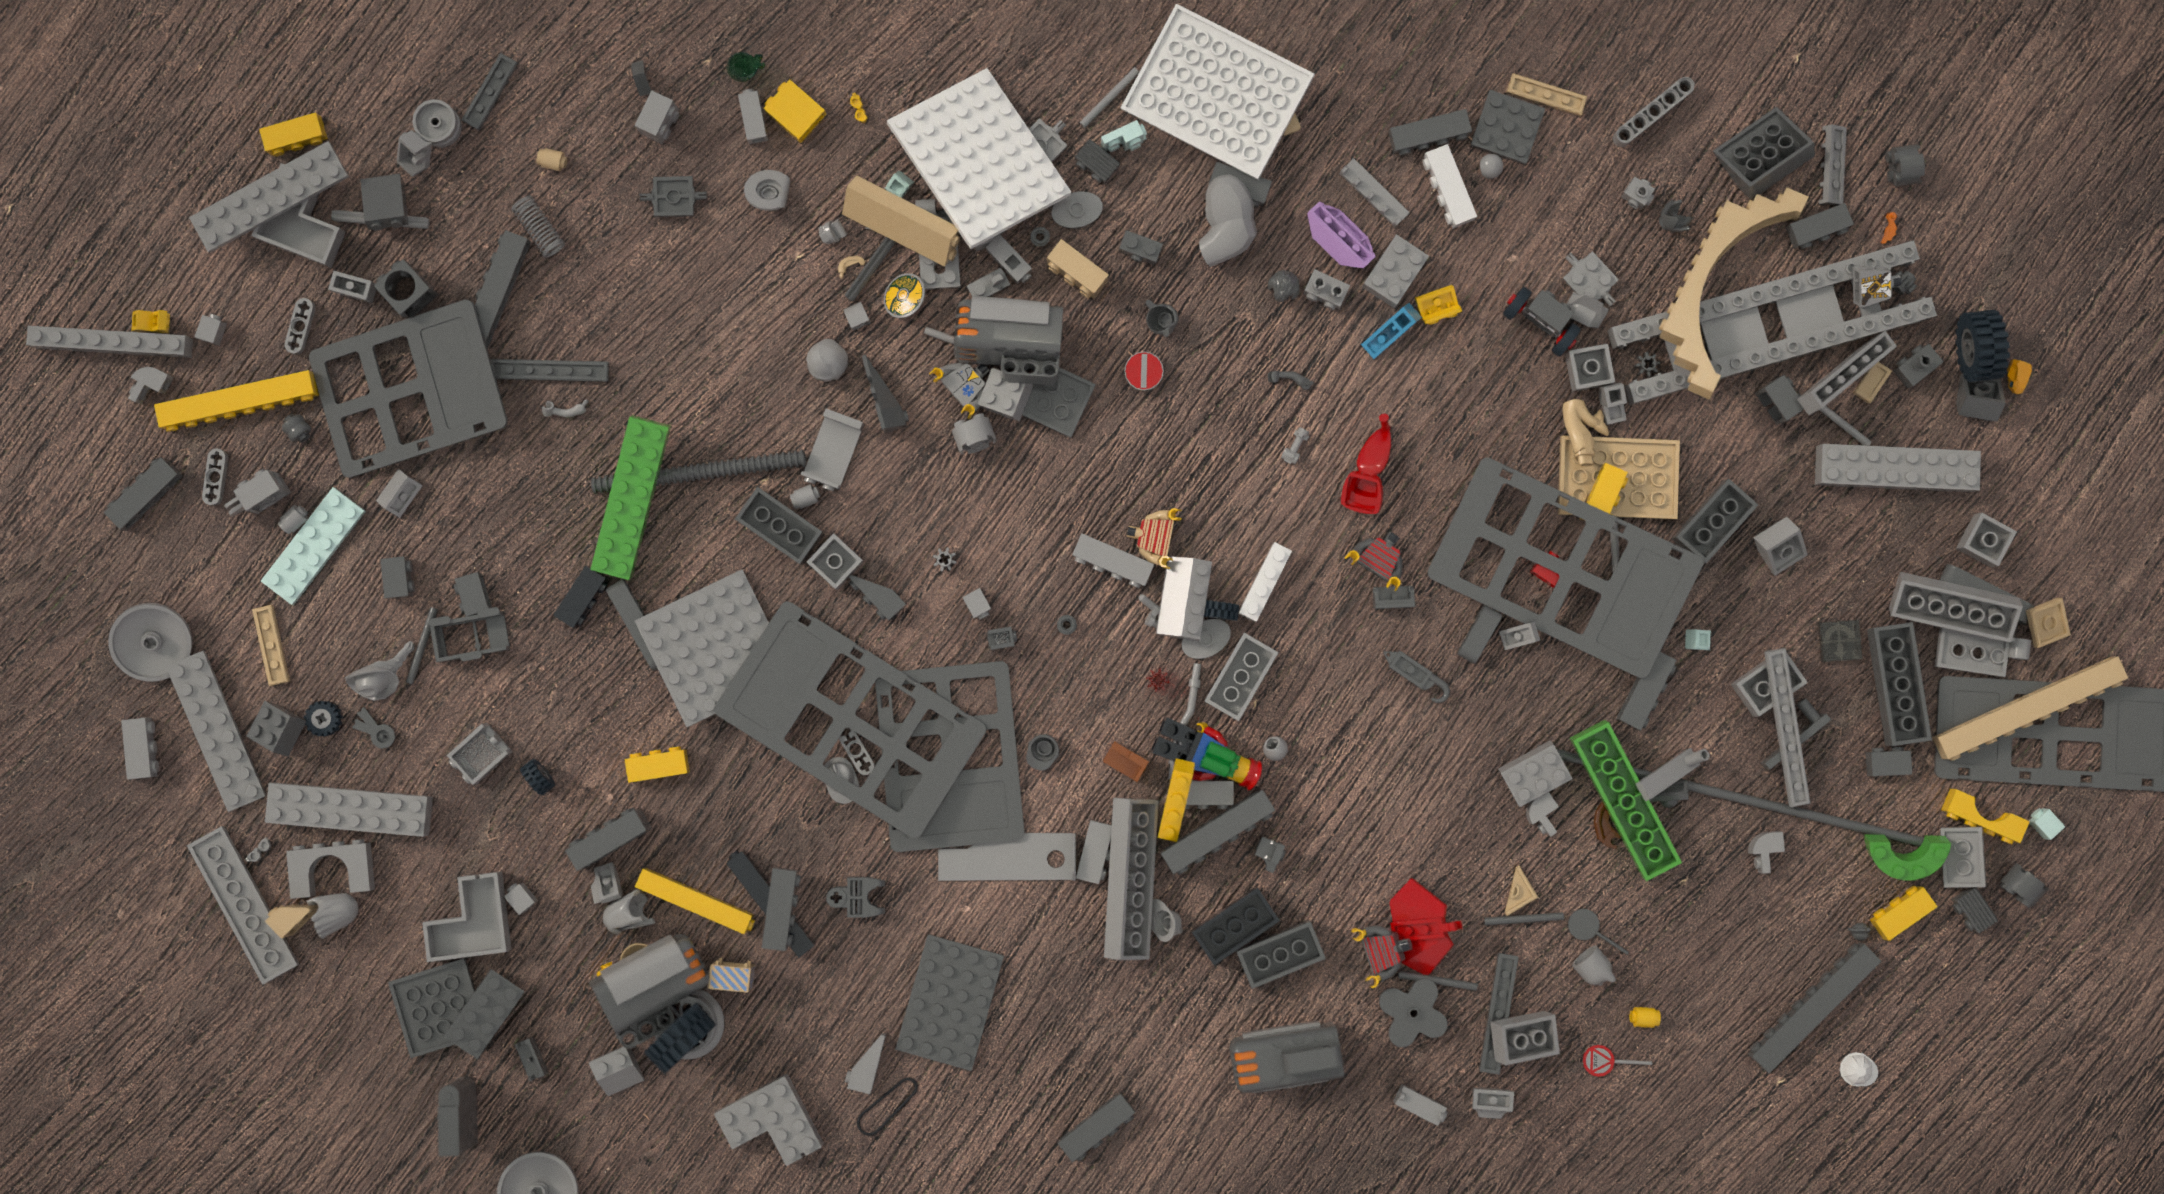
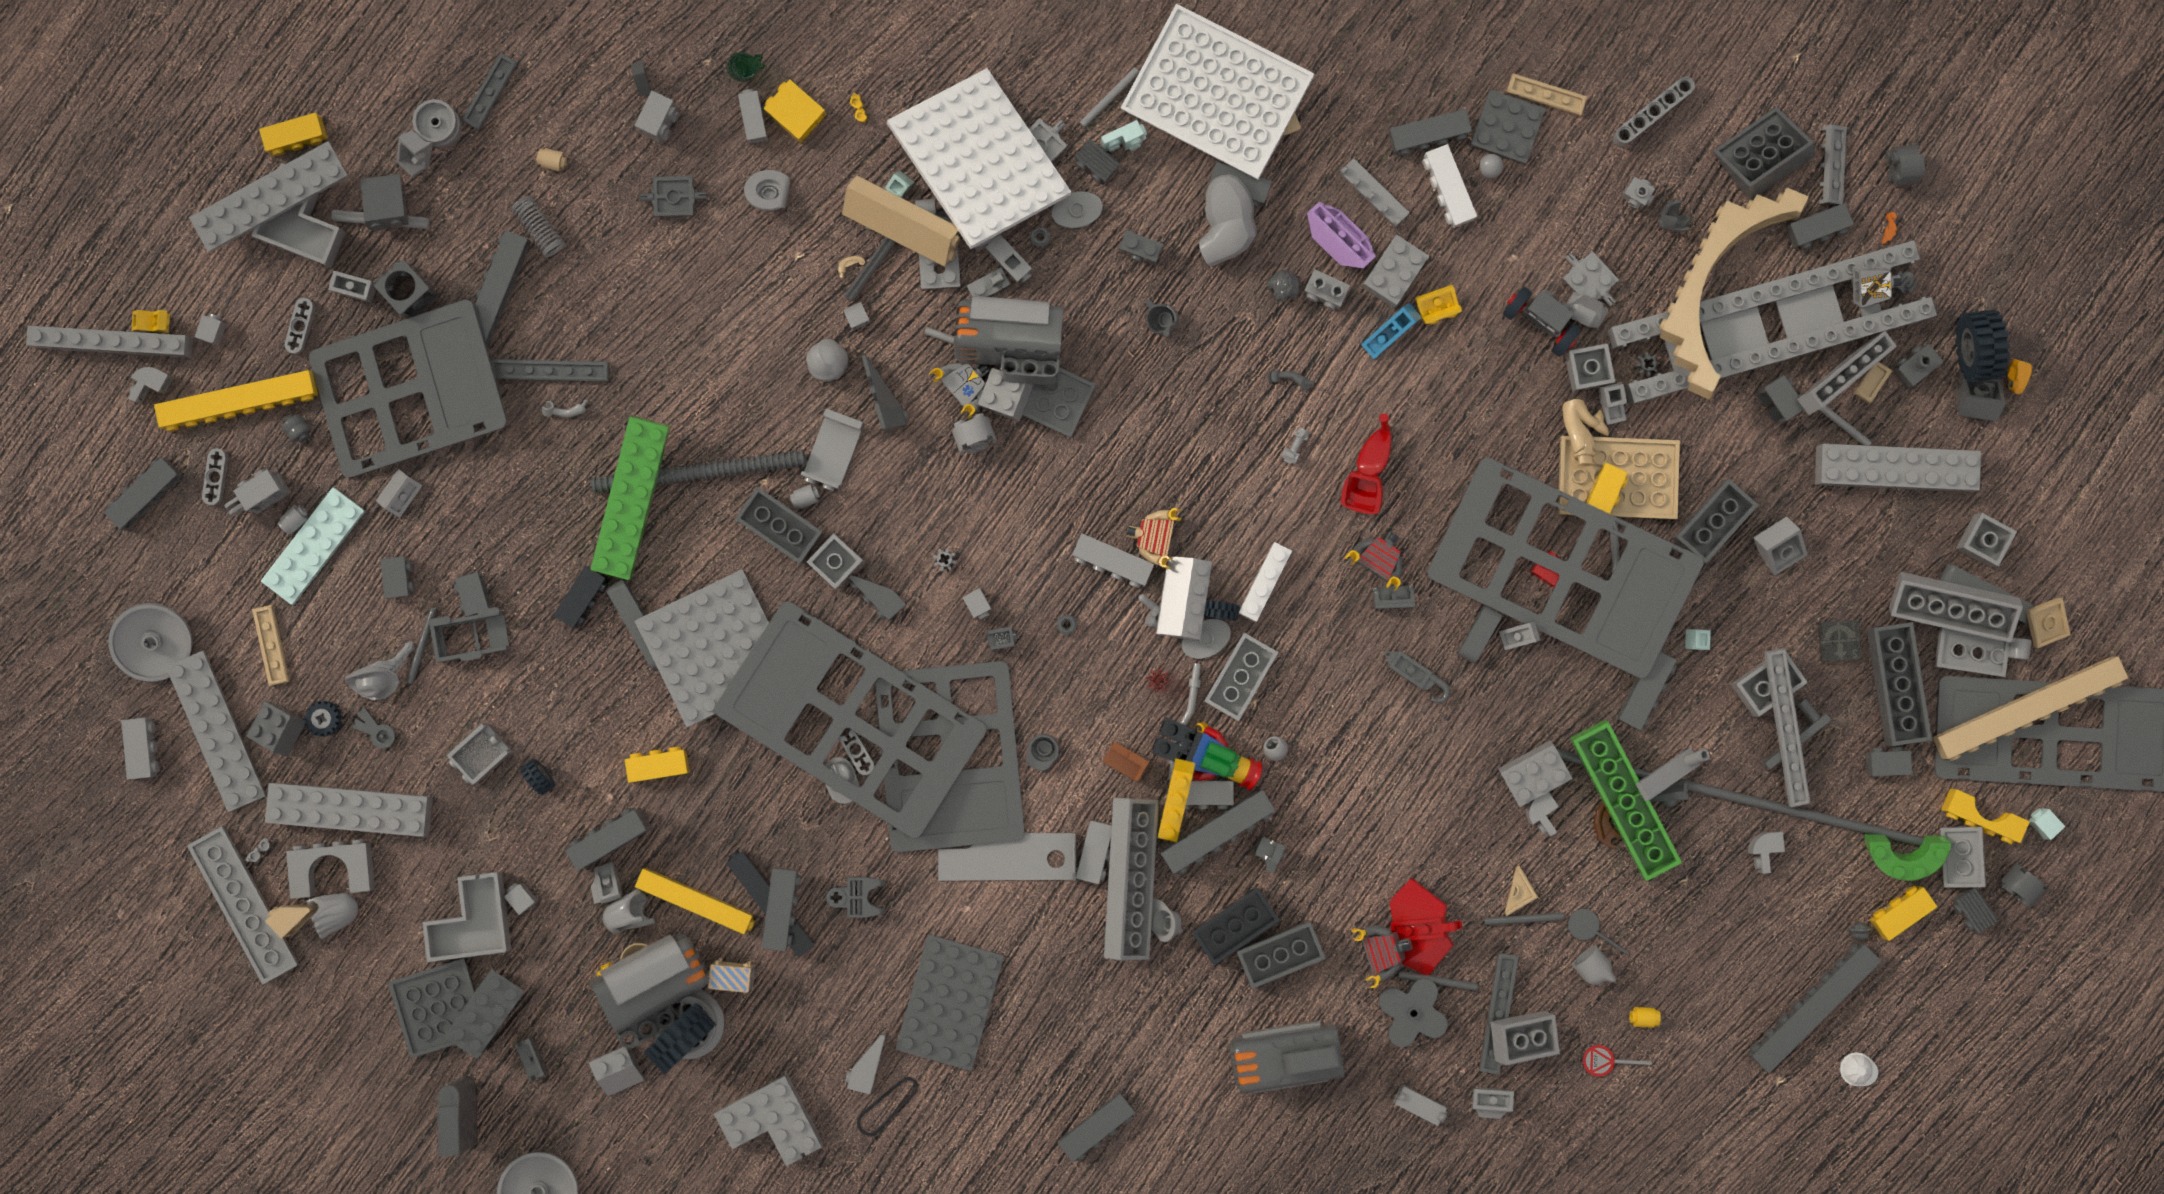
(832, 232): light grey piece -> none
(904, 295): shield -> none
(1077, 270): tan brick -> none
(1143, 371): red piece -> none

